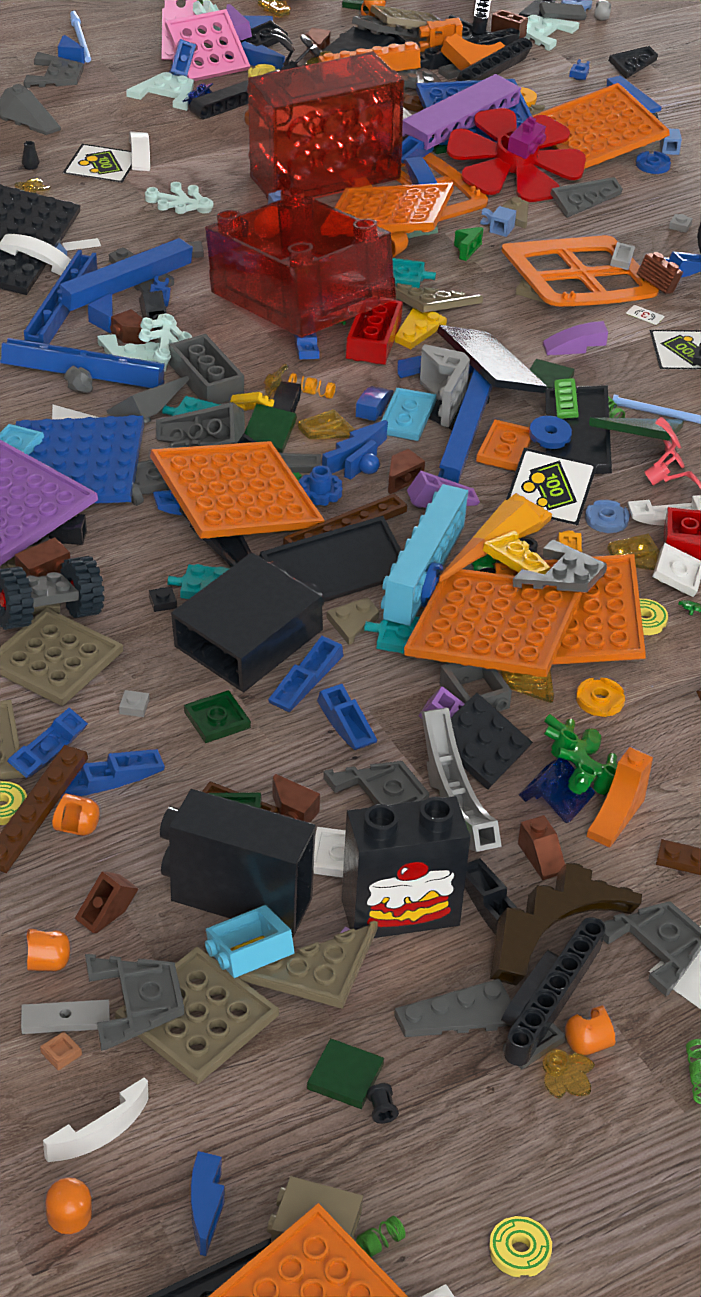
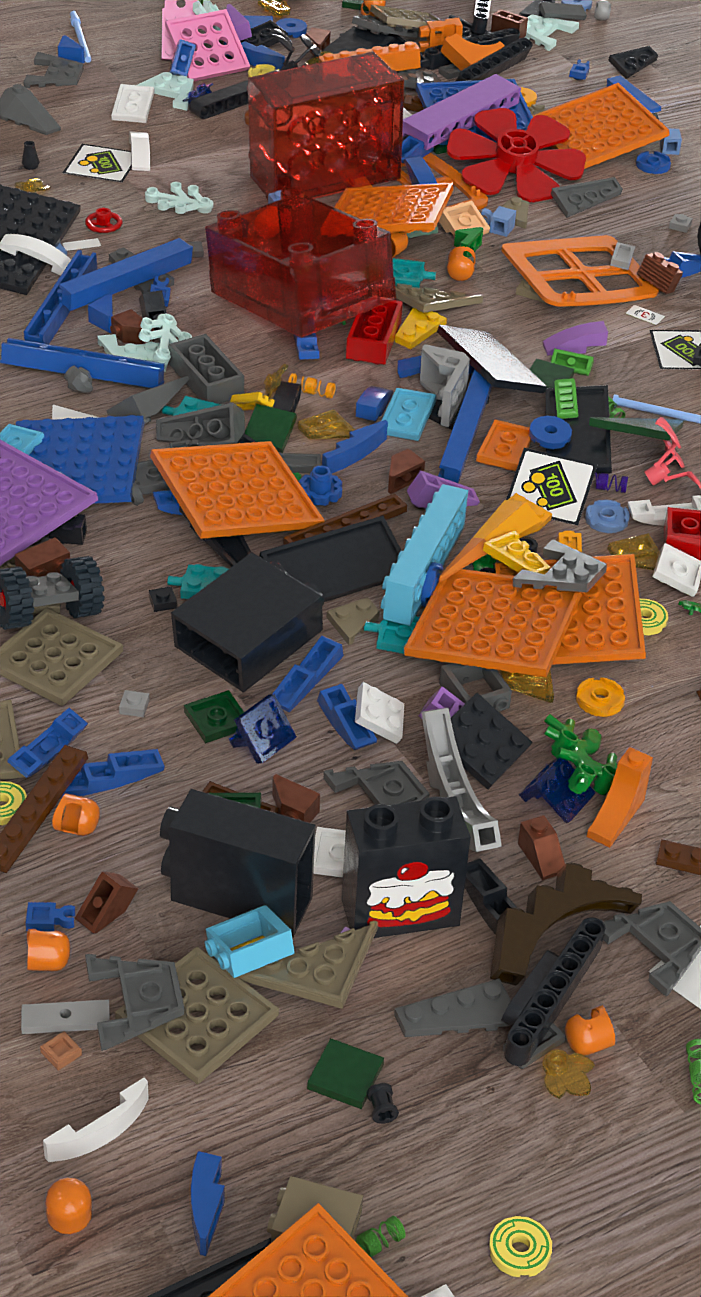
(45, 916): none -> blue plate
(103, 218): none -> red piece
(133, 103): none -> white tile
(263, 729): none -> clear blue bracket
(293, 26): none -> blue tile
(362, 460): blue tile -> none
(379, 712): none -> white plate
(458, 266): none -> orange helmet
(462, 217): none -> light nougat plate
(527, 138): magenta brick -> none
(579, 362): none -> bright green slope
(602, 482): none -> dark purple piece

